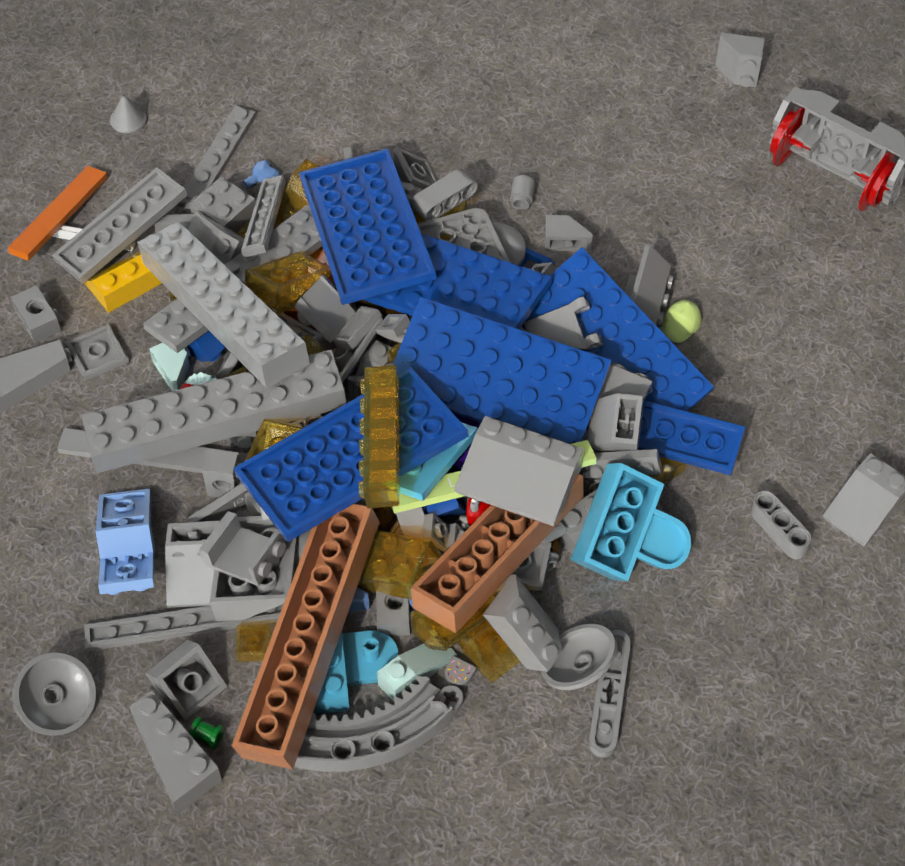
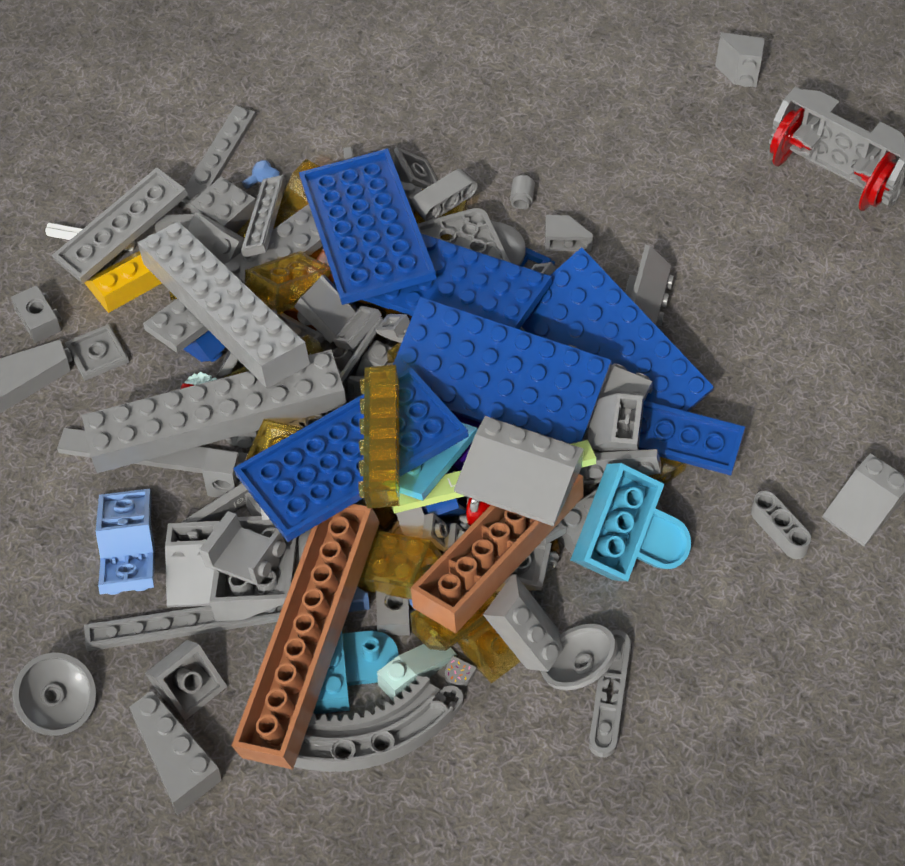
(57, 213): orange tile -> none
(128, 116): light grey hat -> none
(170, 364): light aqua slope -> none
(207, 732): green bush -> none
(252, 642): clear yellow piece -> none
(564, 327): light grey flag -> none
(681, 321): yellowish green piece -> none

